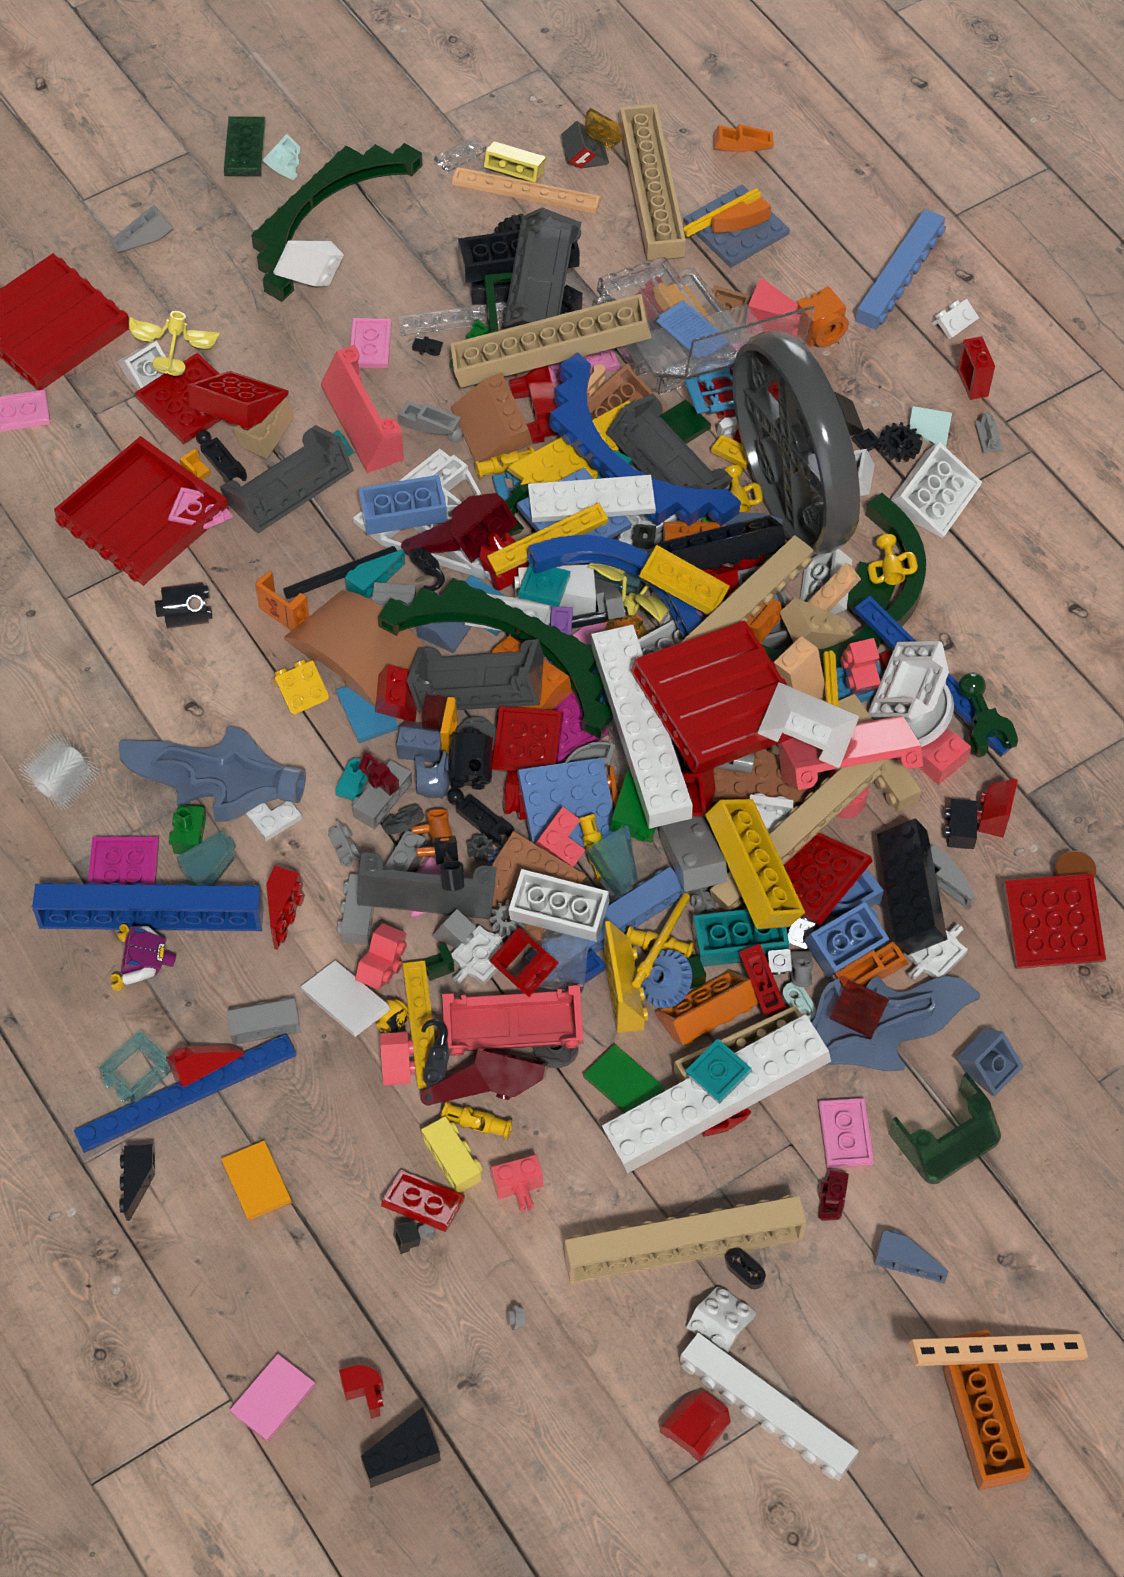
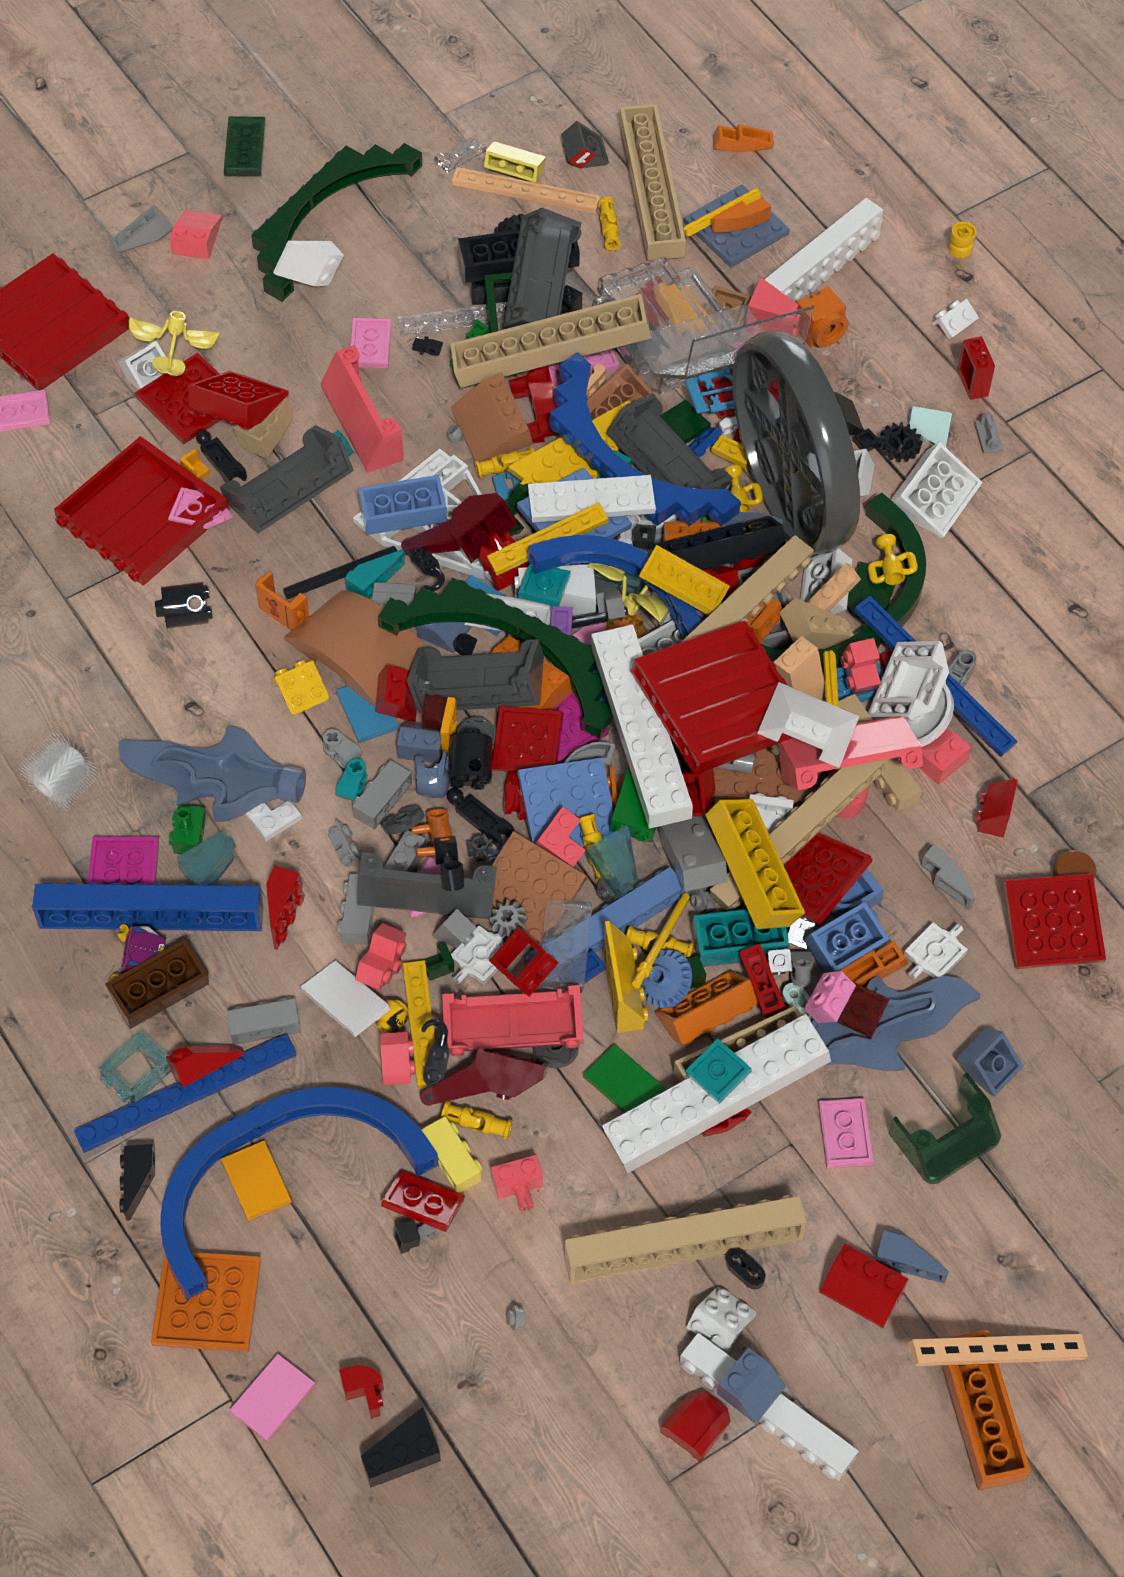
(157, 983): none -> reddish brown slope
(195, 234): none -> coral slope
(216, 1317): none -> orange plate
(257, 1122): none -> blue arch
(284, 157): light aqua slope -> none
(340, 747): none -> light grey piece
(378, 774): dark red piece -> none
(427, 419): light grey slope -> none
(464, 644): none -> black tile
(559, 905): white brick -> none
(602, 128): clear yellow slope -> none
(609, 223): none -> yellow piece
(685, 324): medium blue window -> none
(704, 440): none -> blue plate
(751, 1386): none -> sand blue slope
(829, 251): none -> white brick
(829, 997): none -> bright pink brick
(835, 1196): dark red piece -> none
(864, 1285): none -> red slope
(900, 269): medium blue brick -> none
(911, 887): black brick -> none
(960, 671): none -> light grey piece
(961, 823): black brick -> none
(962, 239): none -> yellow wheel
(985, 721): dark green piece -> none

